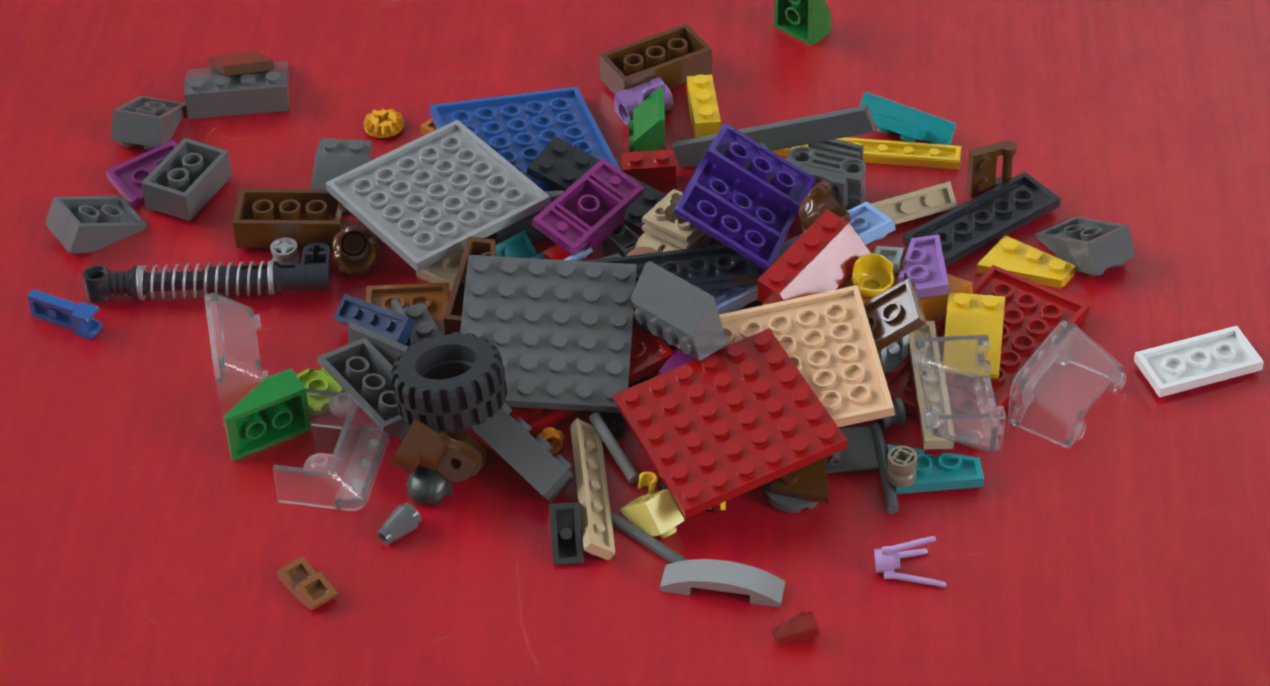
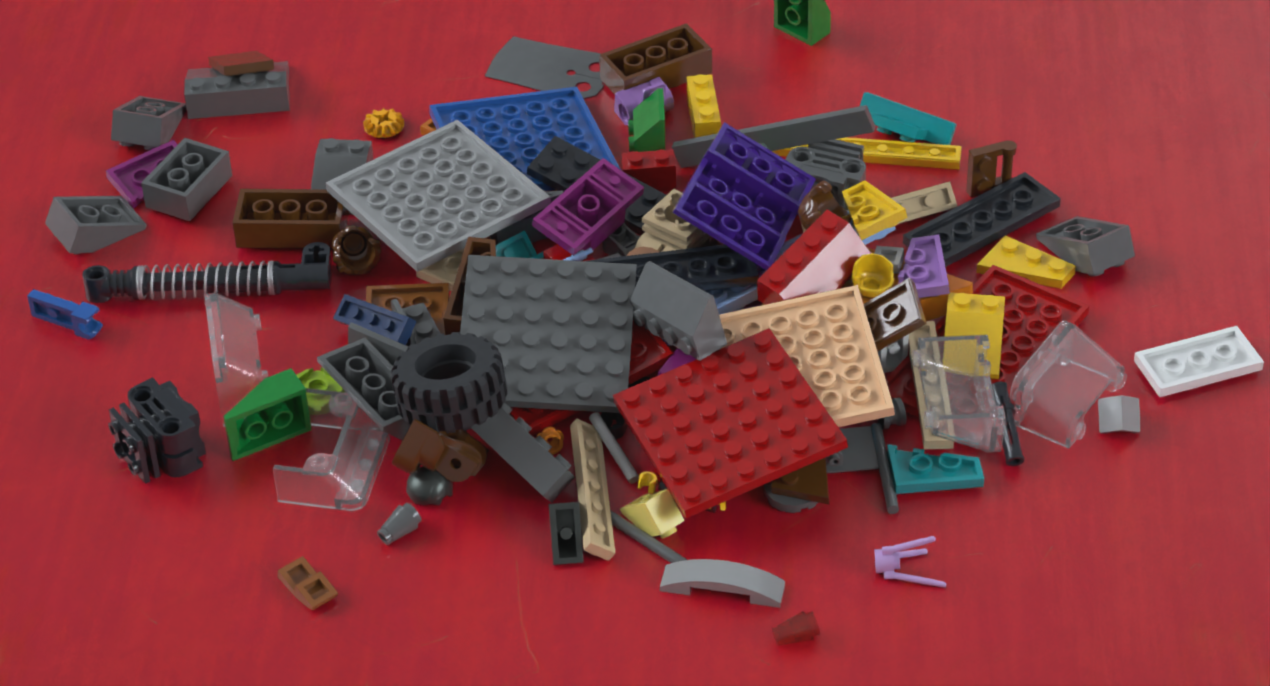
(157, 431): none -> black piece
(285, 251): light grey wheel -> none
(544, 66): none -> dark grey piece
(871, 209): none -> yellow wing
(902, 466): dark tan wheel -> none
(1012, 451): none -> black pin
(1119, 414): none -> light grey panel

